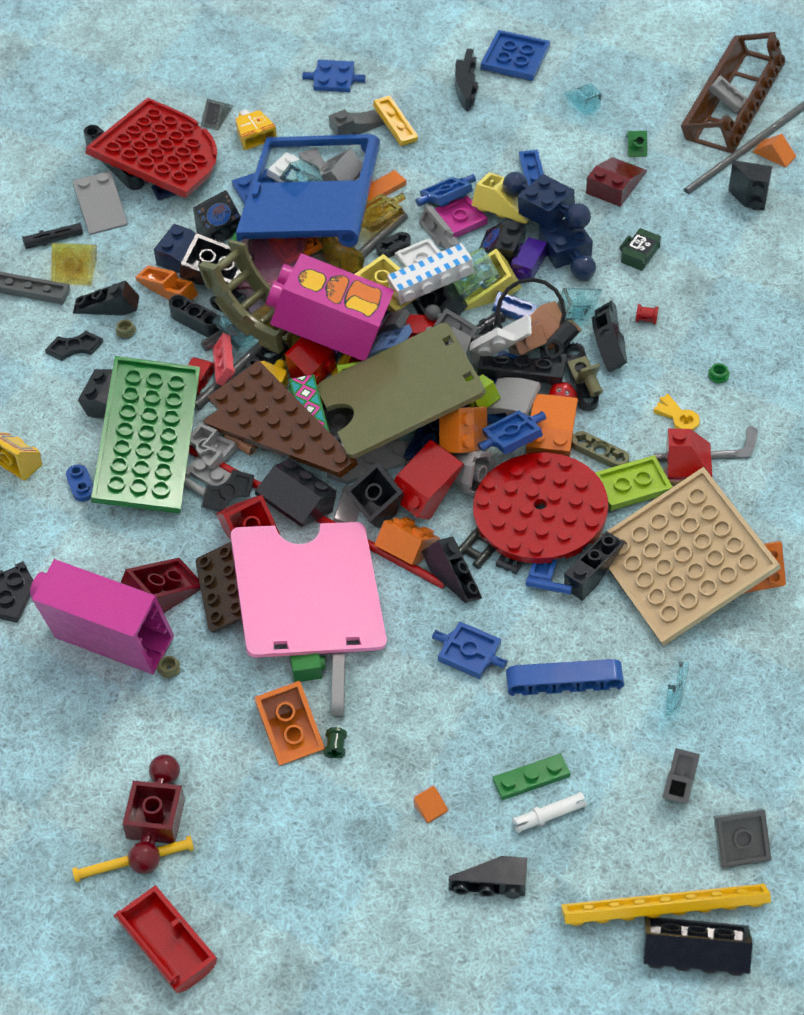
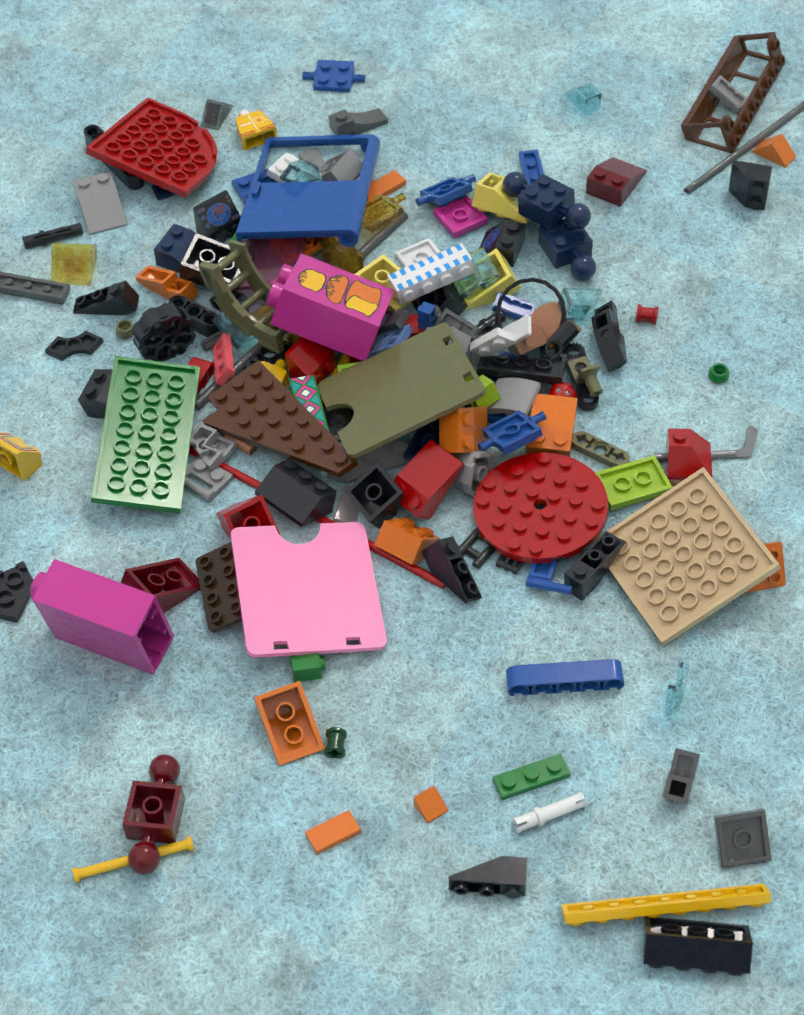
(79, 481): blue plate -> none
(163, 332): none -> black connector
(167, 939): red container -> none
(168, 661): olive plate -> none
(218, 496): black tile -> none
(332, 832): none -> orange tile
(338, 684): light grey beam -> none
(393, 244): black beam -> none
(395, 120): yellow plate -> none
(426, 315): none -> blue piece
(437, 228): light grey hinge -> none
(465, 80): black slope -> none
(469, 650): blue plate -> none
(515, 55): blue plate -> none
(529, 258): dark purple brick -> none
(637, 143): green bracket -> none
(639, 249): dark green piece -> none
(681, 418): yellow piece -> none

